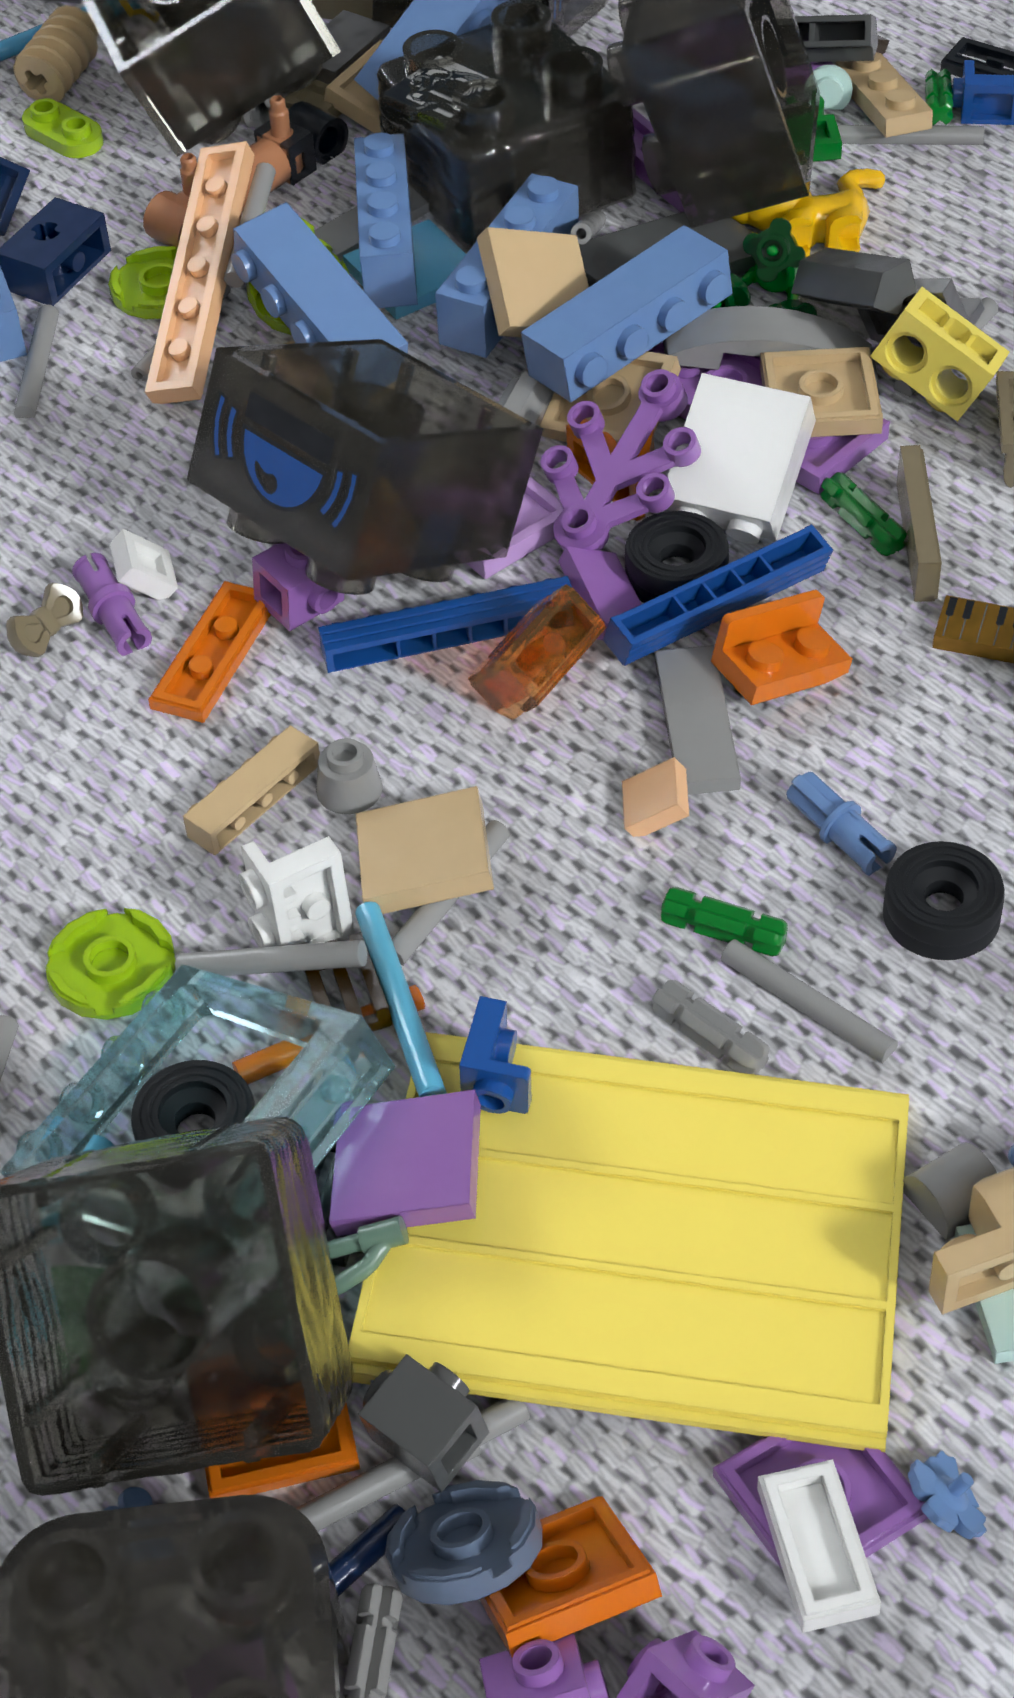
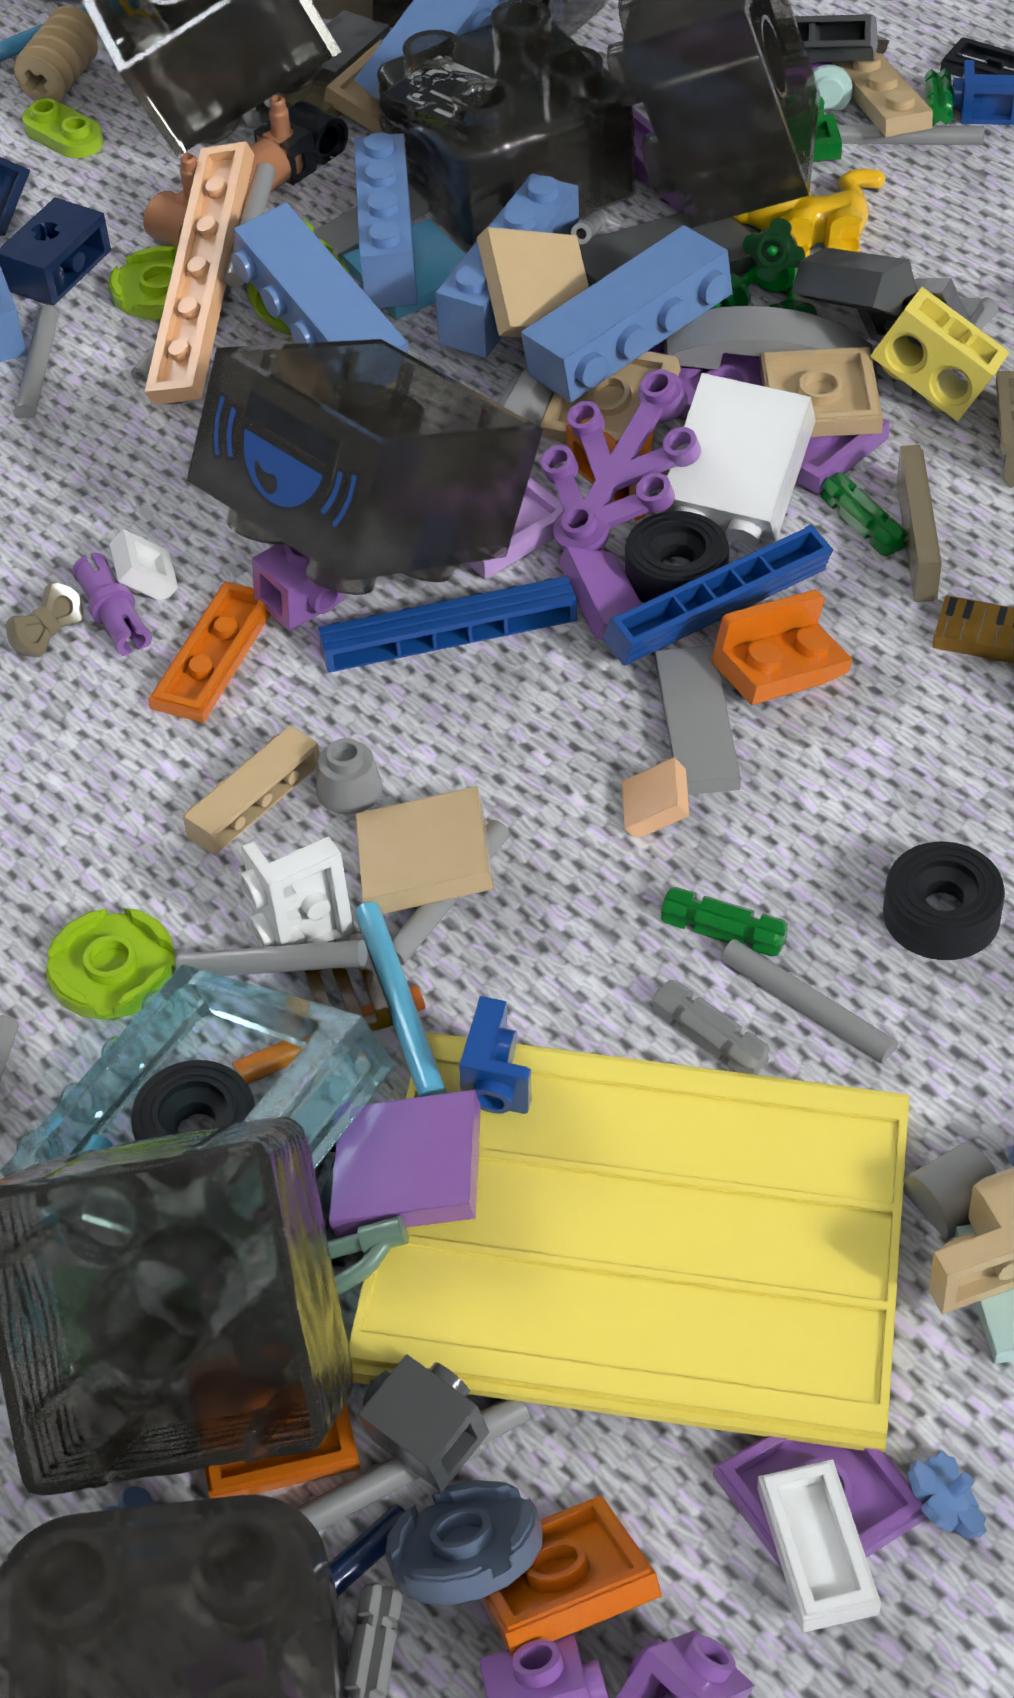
(537, 653): clear orange brick -> none
(840, 822): medium blue axle -> none

